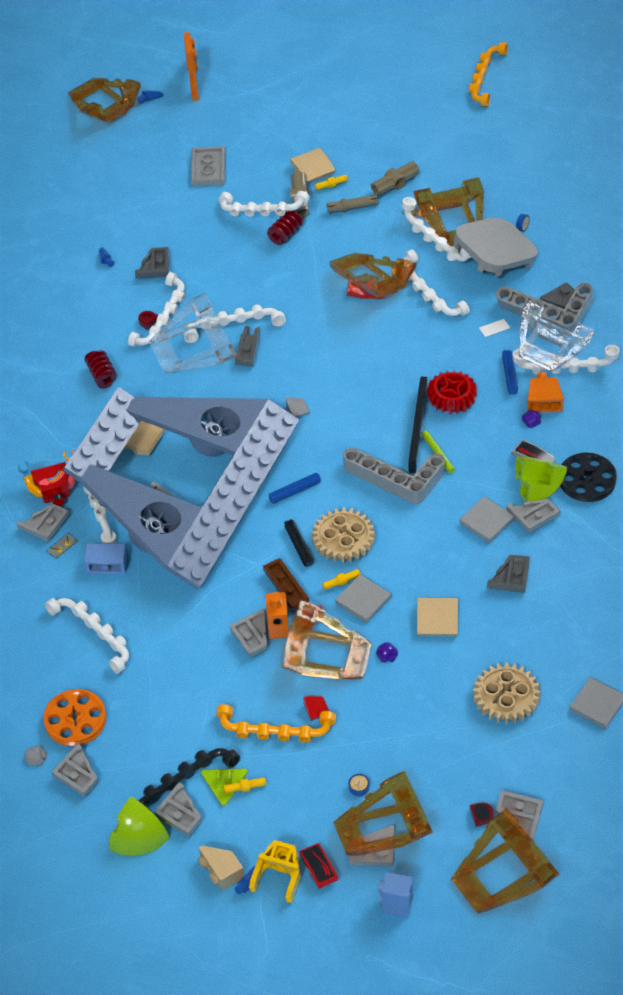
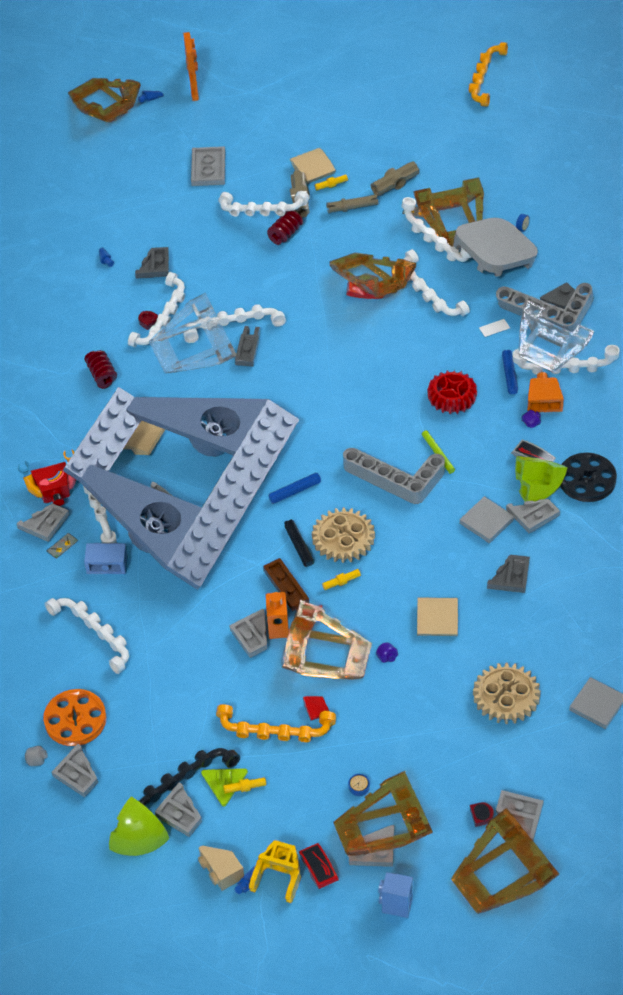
(297, 406): light grey slope -> none
(363, 598): light grey tile -> none
(418, 423): black tile -> none

